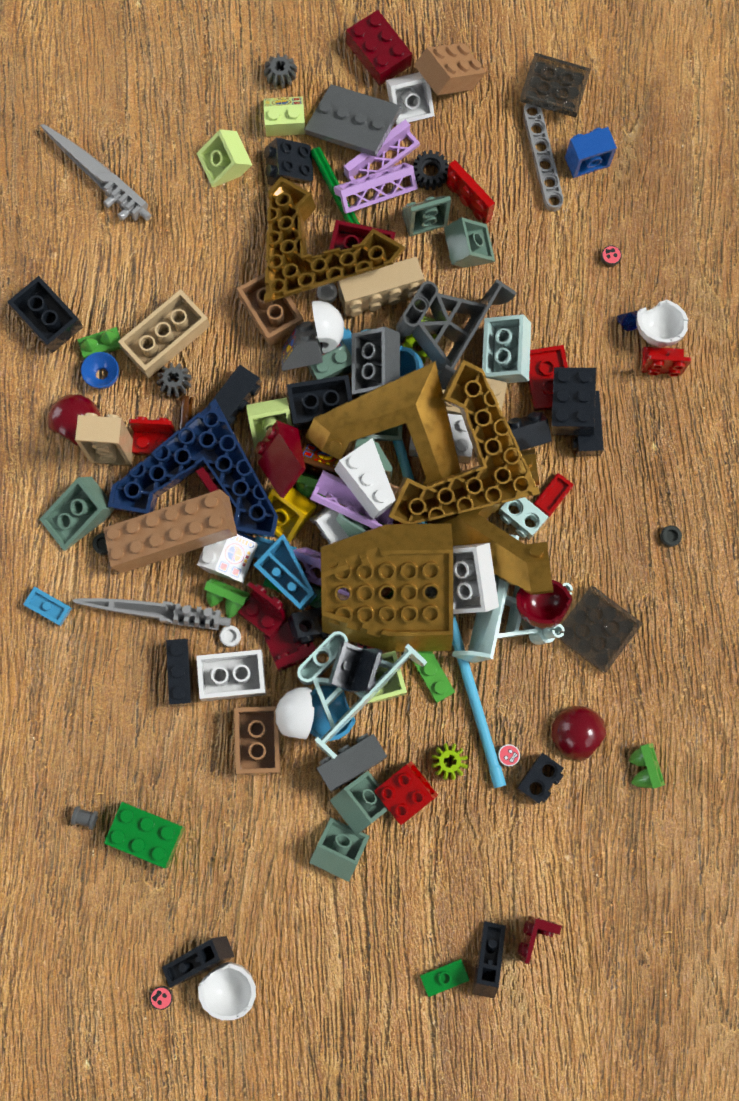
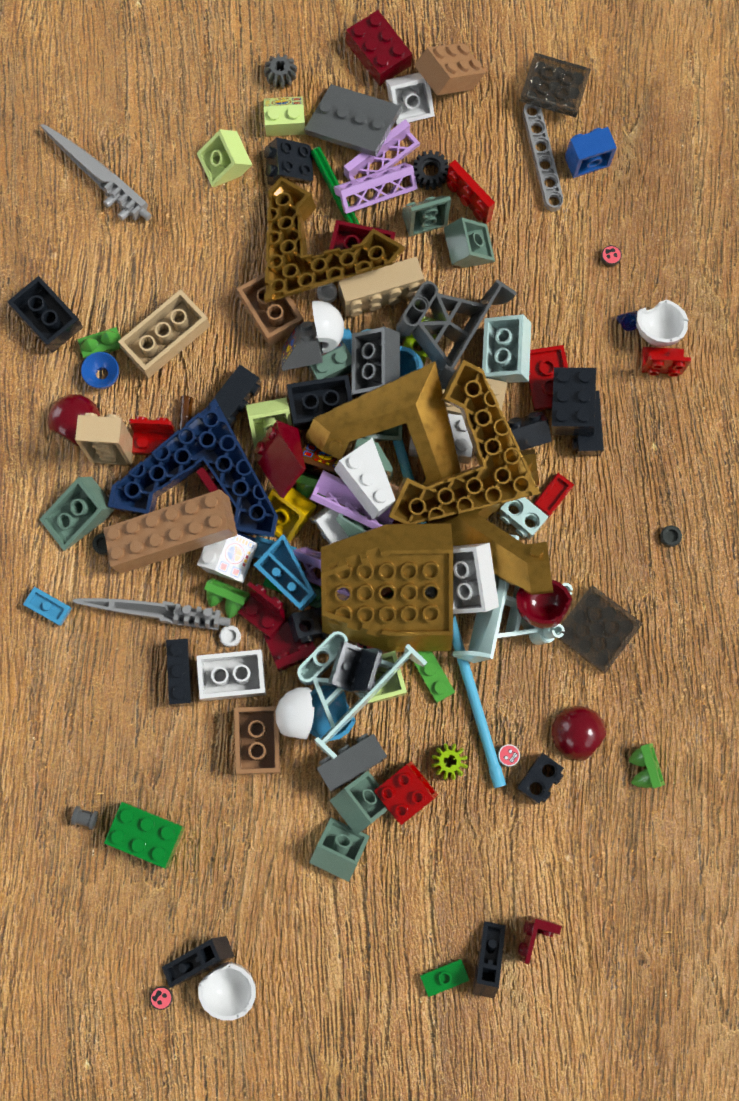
(171, 386): dark grey gear -> none

